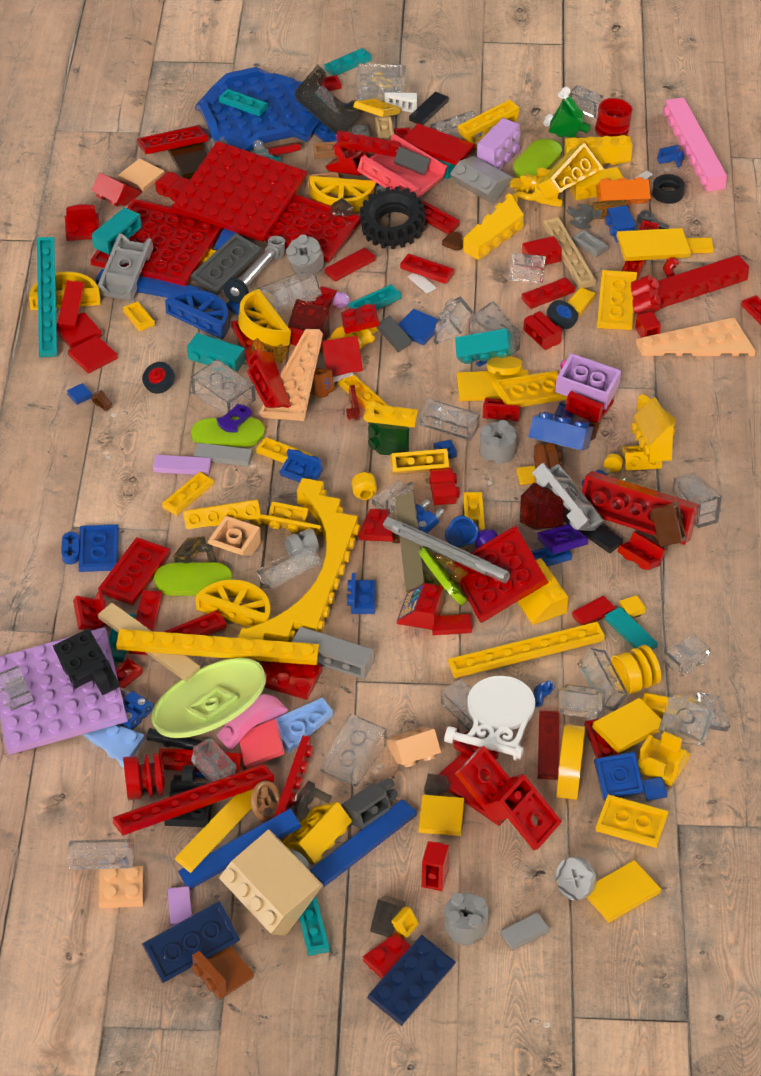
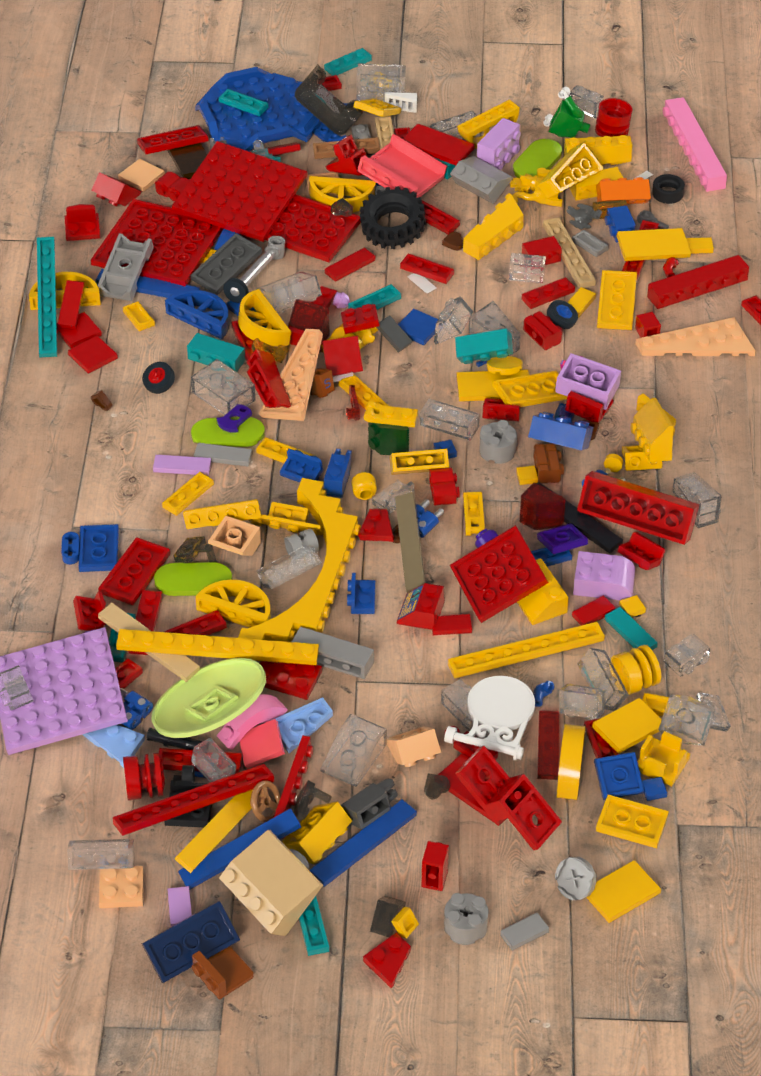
(79, 393): blue tile -> none
(85, 662): black plate -> none
(123, 222): teal brick -> none
(305, 255): light grey brick -> none
(337, 473): none -> blue hinge
(367, 144): red plate -> none
(411, 161): dark grey tile -> none
(411, 980): dark blue plate -> none
(428, 108): black tile -> none
(441, 815): yellow tile -> none
(443, 576): lime tile -> none
(446, 549): light grey piece -> none
(458, 572): clear yellow piece -> none
(461, 532): blue hair -> none
(582, 514): light grey piece -> none
(604, 575): none -> lavender brick
(645, 295): red brick -> none
(668, 524): reddish brown brick -> none
(670, 154): blue bracket -> none

